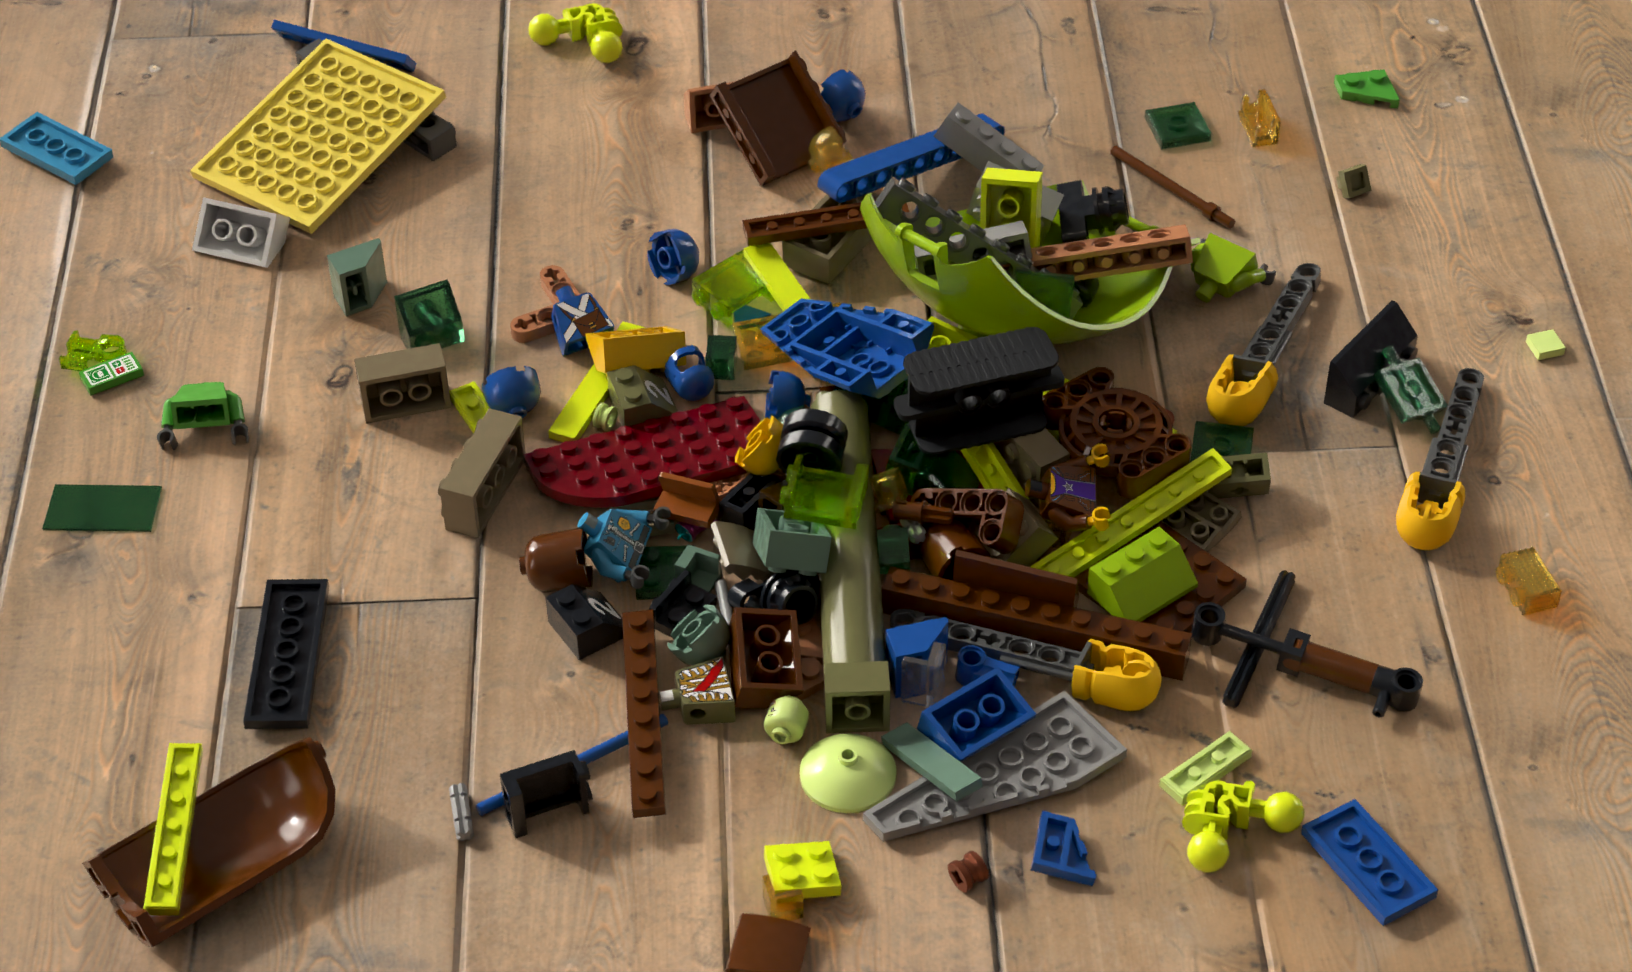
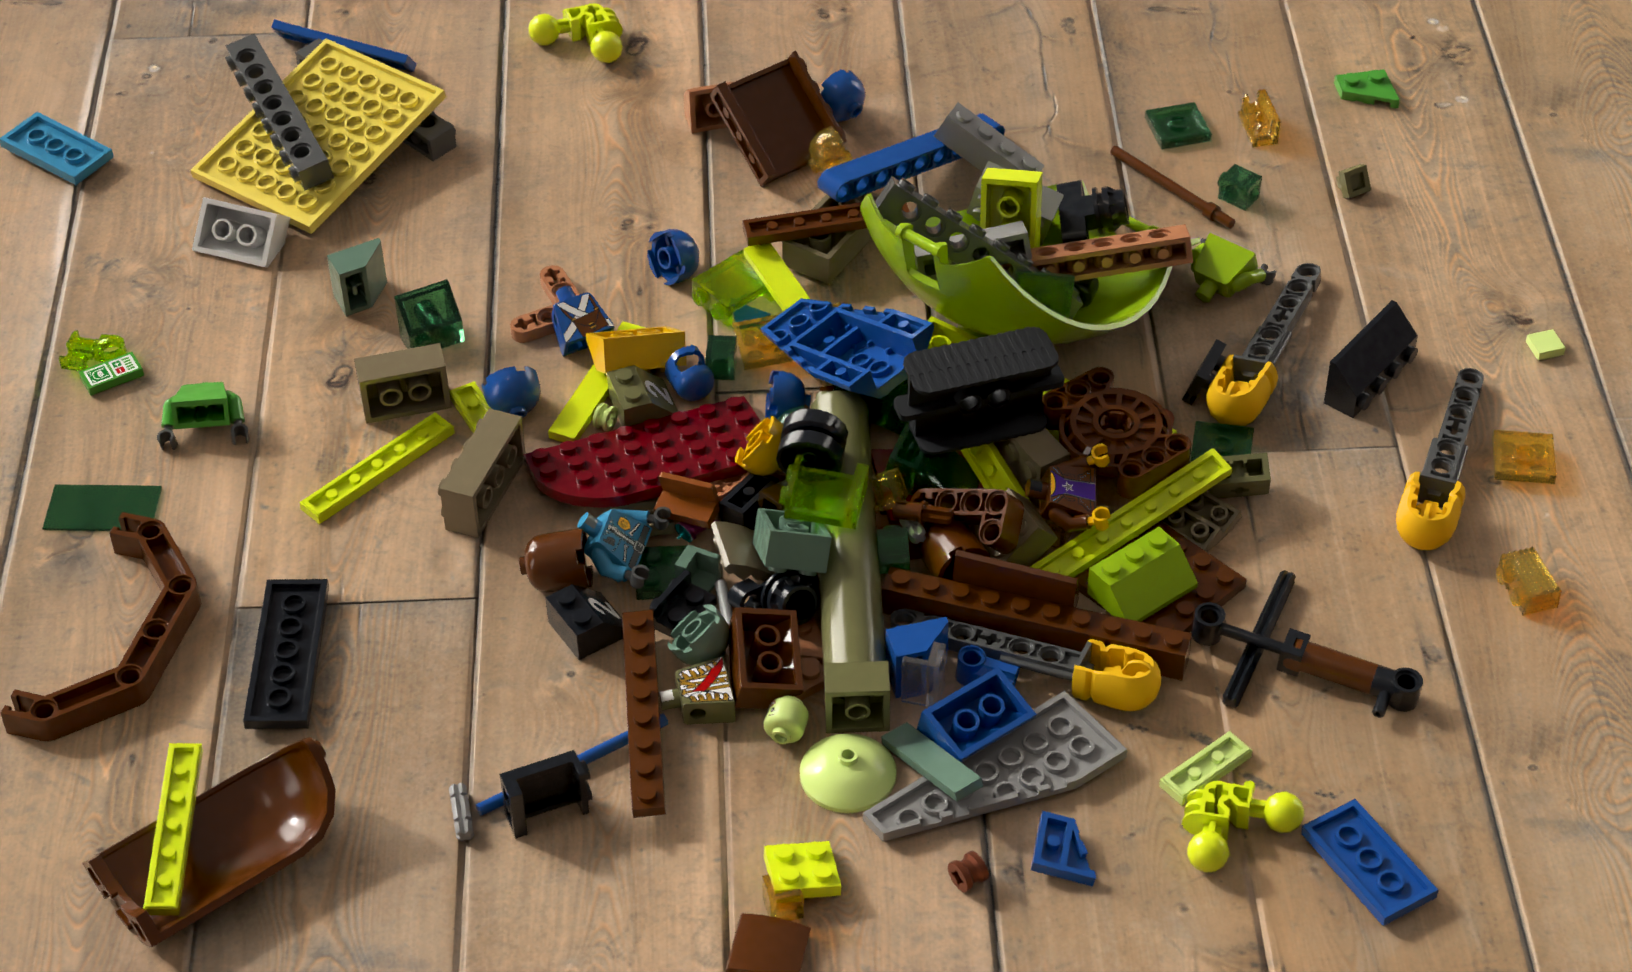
(144, 661): none -> reddish brown piece
(278, 112): none -> dark grey brick
(376, 468): none -> neon yellow tile
(1204, 376): none -> black plate
(1239, 187): none -> clear green brick
(1410, 390): clear green plate -> none
(1524, 456): none -> clear yellow plate

